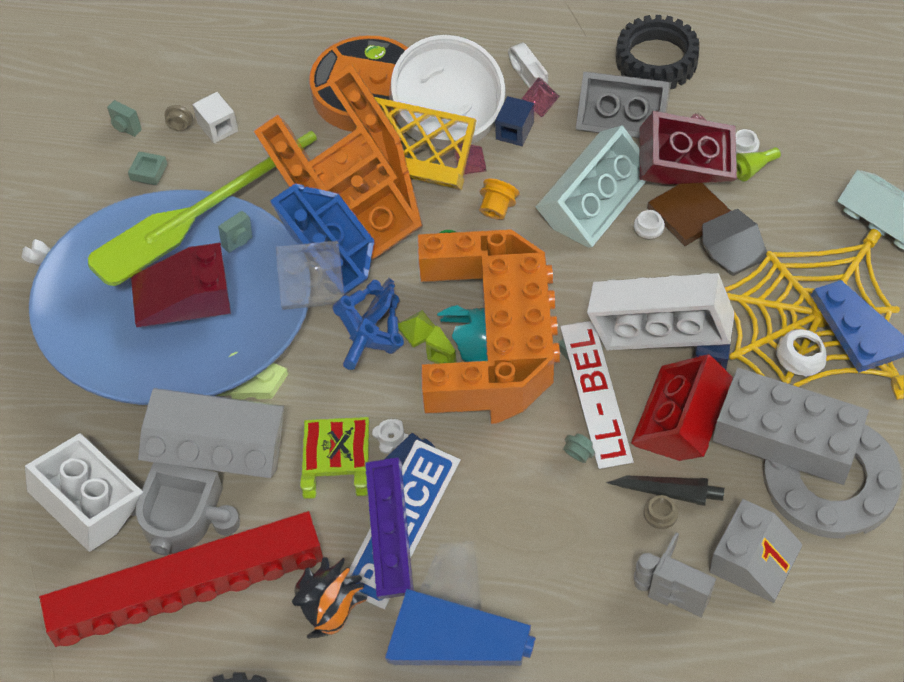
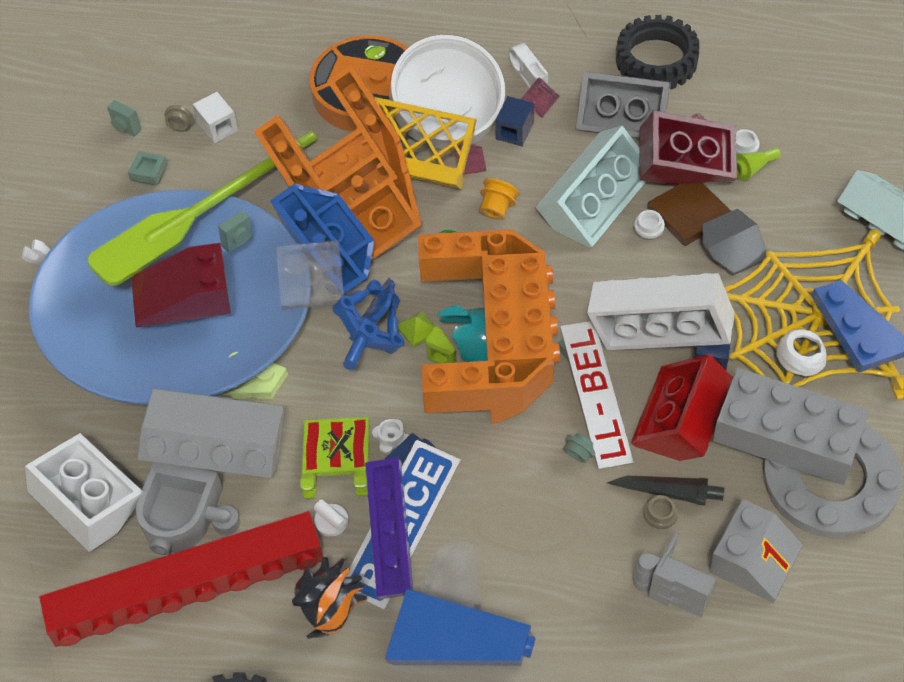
(330, 518): none -> white plate

